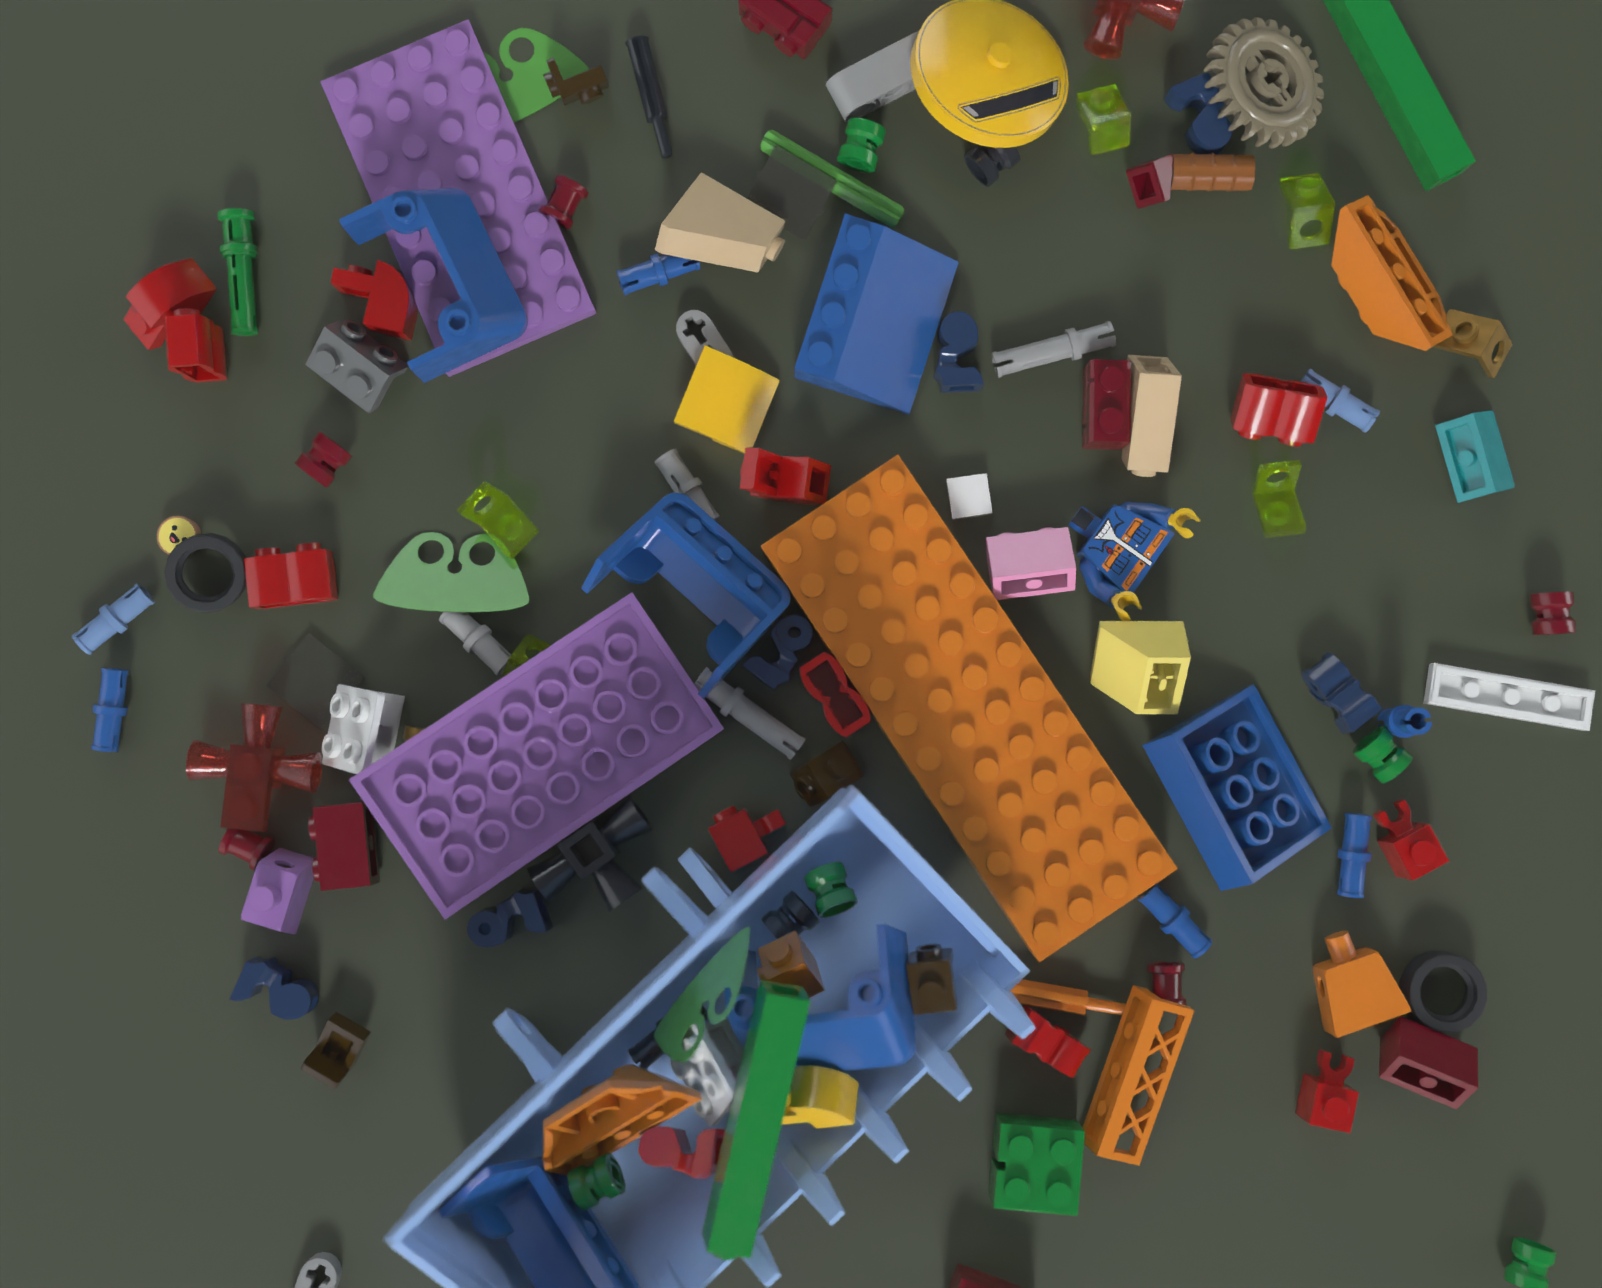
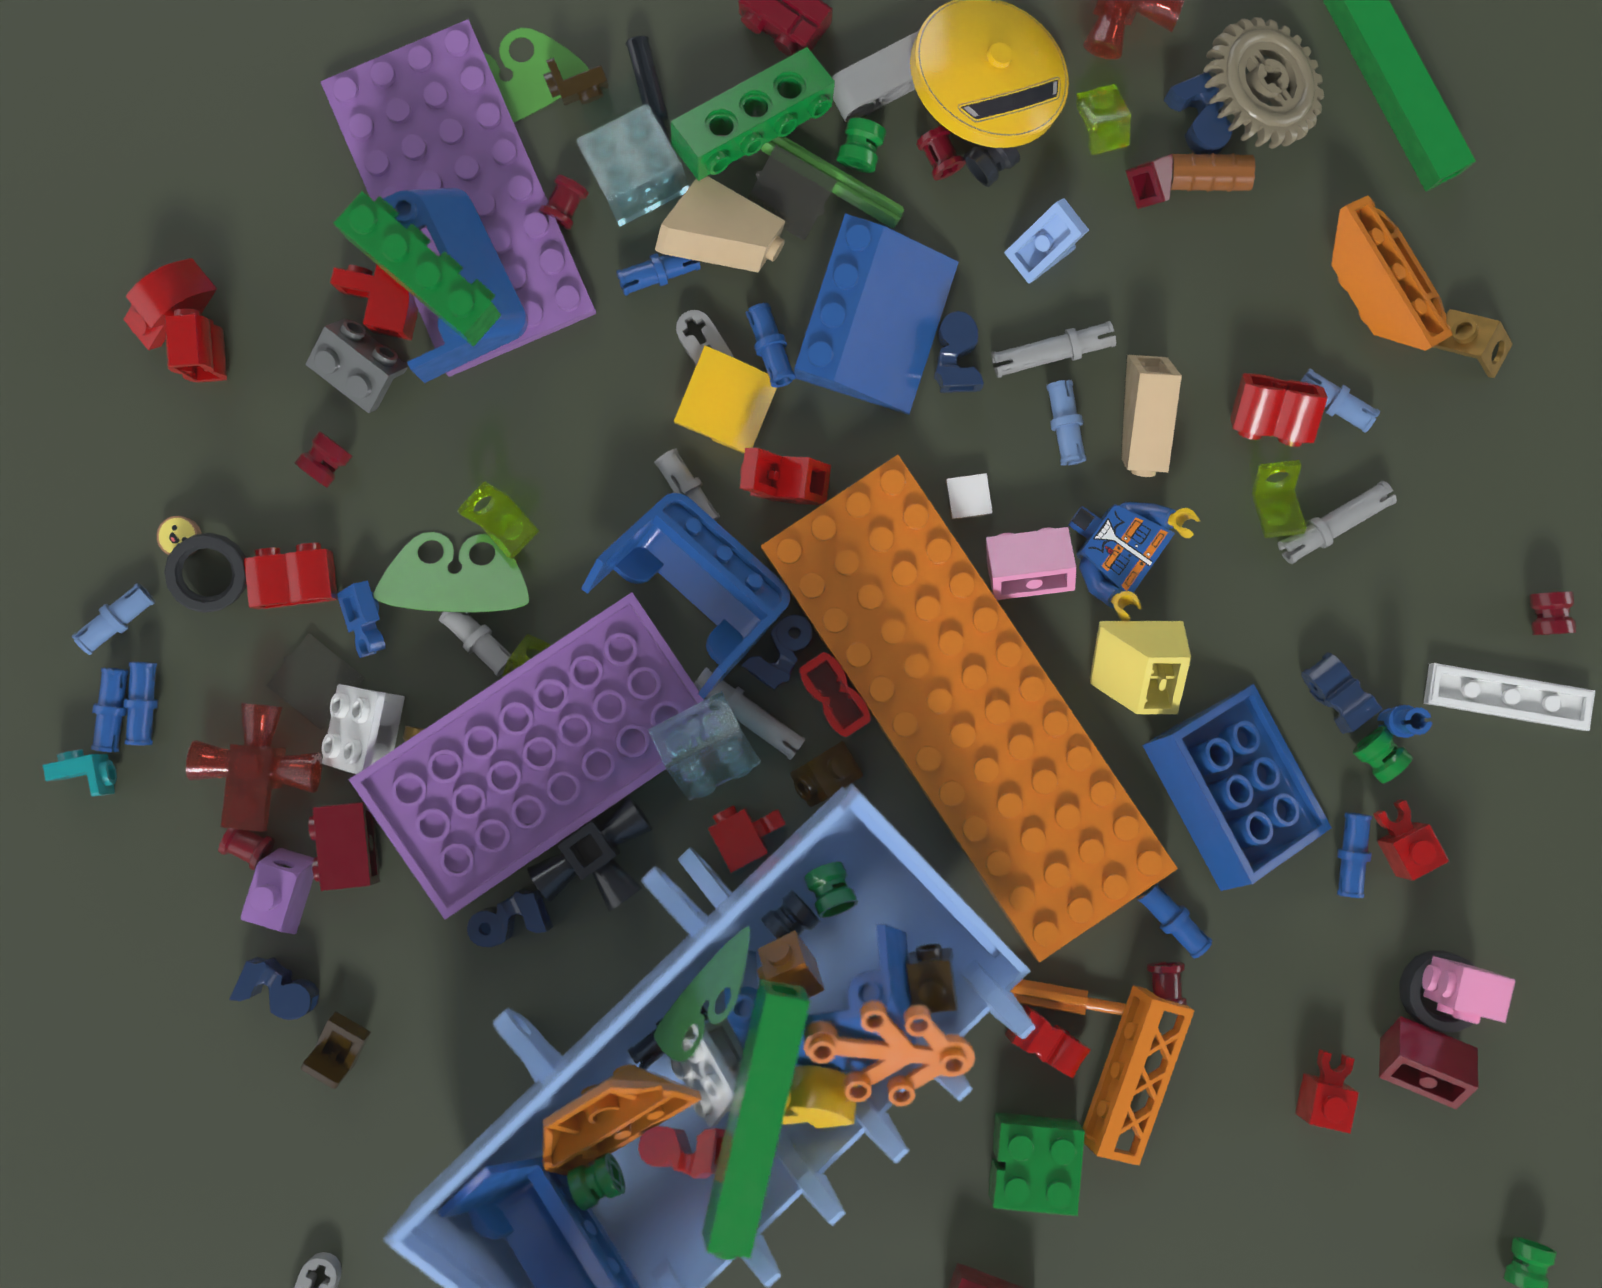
(97, 767): none -> teal bracket
(140, 703): none -> blue pin
(239, 252): green pin -> none
(360, 615): none -> blue plate
(417, 268): none -> green brick
(634, 164): none -> clear light blue bracket
(704, 747): none -> clear light blue bracket
(762, 96): none -> green brick
(770, 345): none -> blue pin
(940, 153): none -> dark red bush
(946, 1055): none -> orange plant
(1047, 241): none -> light blue slope
(1066, 422): none -> medium blue pin
(1106, 404): dark red brick -> none
(1308, 201): clear neon green bracket -> none
(1323, 530): none -> light grey pin
(1355, 988): orange torso -> none
(1467, 990): none -> bright pink brick
(1475, 455): teal panel -> none

